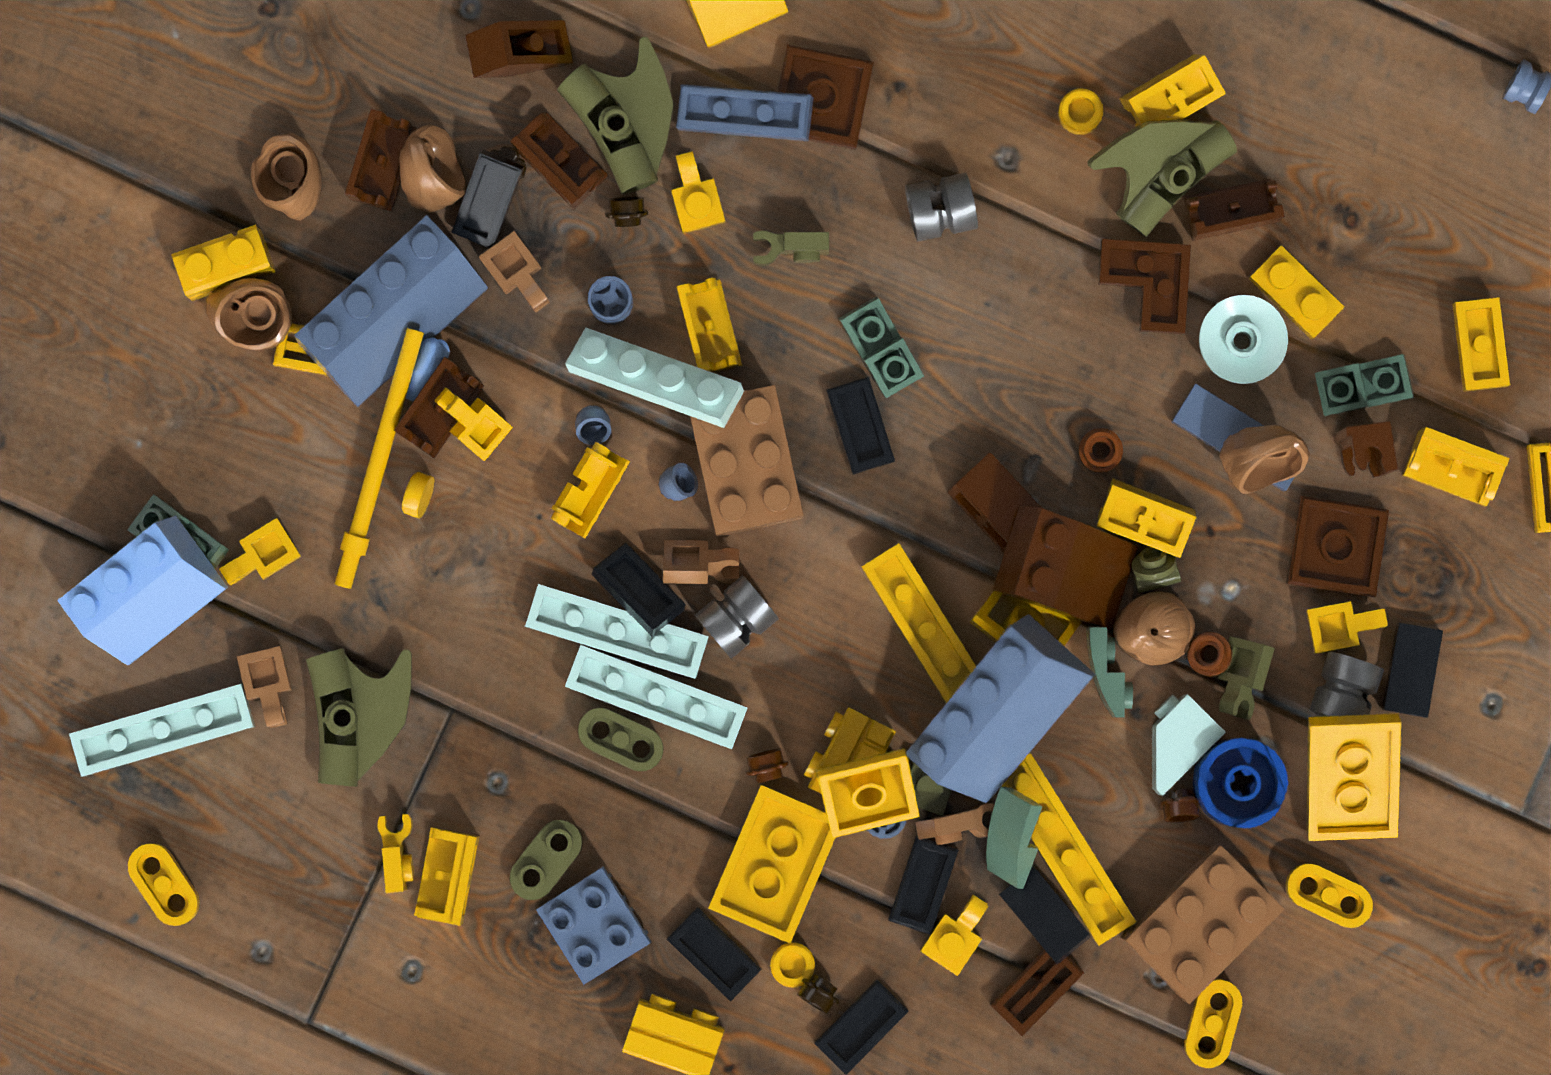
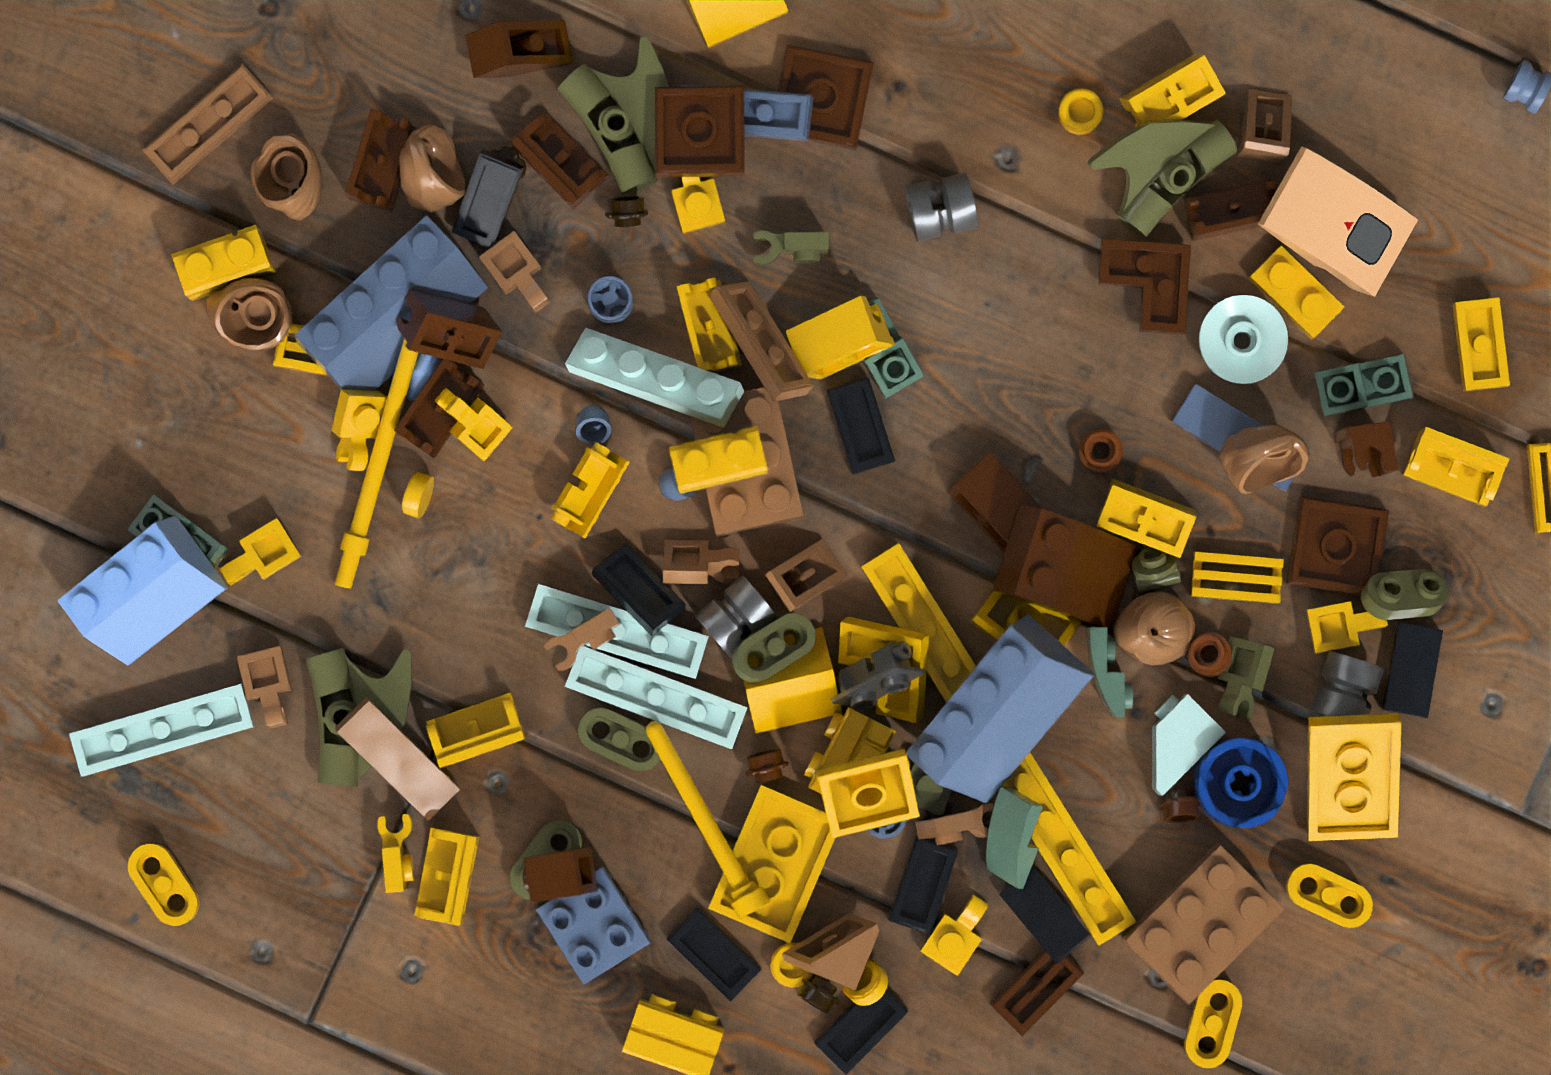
(207, 124): none -> medium nougat tile
(356, 419): none -> yellow plate
(397, 758): none -> tile
(448, 329): none -> reddish brown hinge
(475, 730): none -> yellow hinge
(560, 874): none -> reddish brown brick
(594, 631): none -> medium nougat plate
(699, 131): none -> reddish brown tile
(718, 460): none -> yellow brick
(746, 894): none -> yellow piece
(761, 341): none -> medium nougat tile
(771, 648): none -> olive plate
(795, 693): none -> yellow slope
(805, 575): none -> medium nougat slope
(837, 950): none -> medium nougat slope
(840, 337): none -> yellow hinge
(862, 638): none -> yellow plate
(862, 685): none -> flat silver hinge
(870, 986): none -> yellow tile
(1266, 127): none -> medium nougat slope
(1274, 580): none -> yellow tile
(1337, 222): none -> light nougat slope
(1413, 594): none -> olive plate

